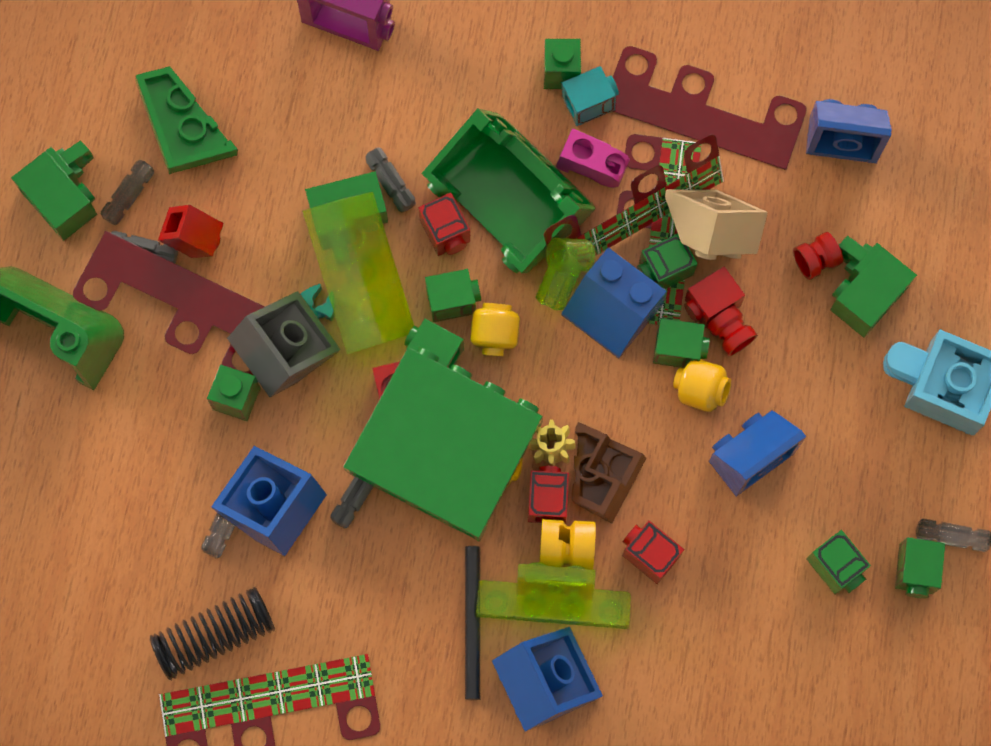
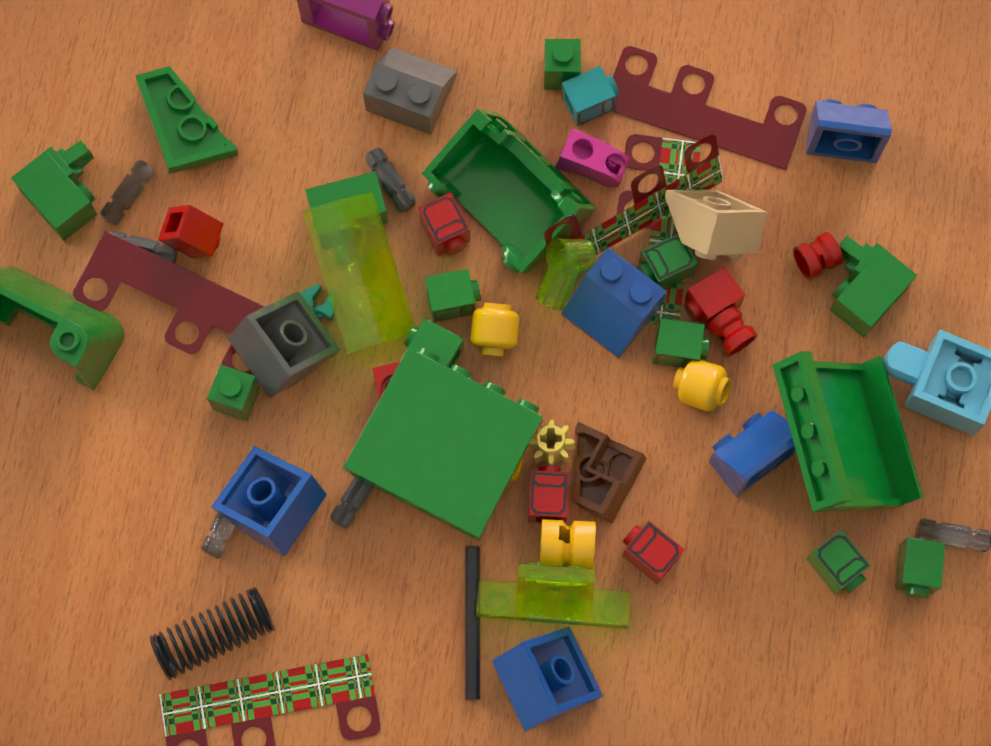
(408, 89): none -> dark grey slope
(847, 434): none -> green panel

